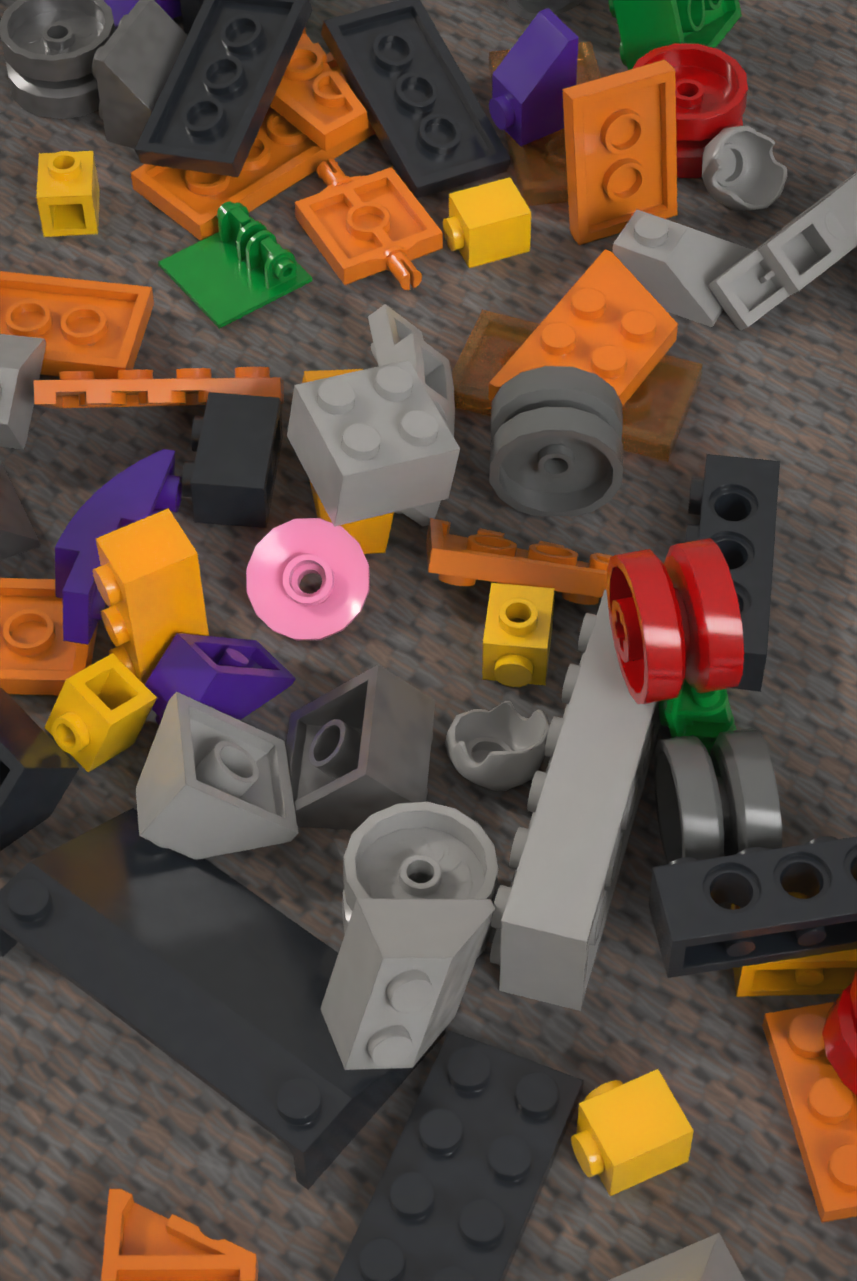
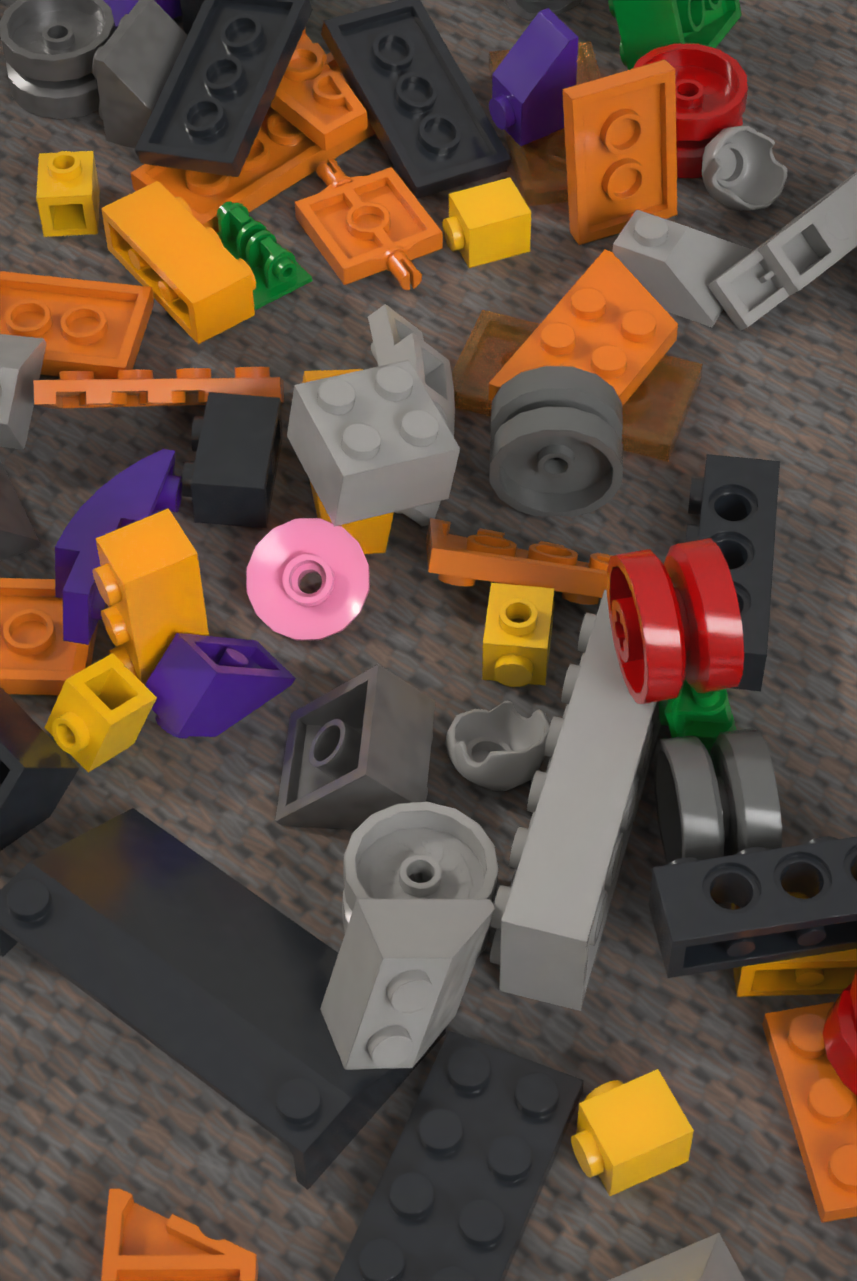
(180, 260): none -> light orange brick
(214, 784): light grey slope -> none

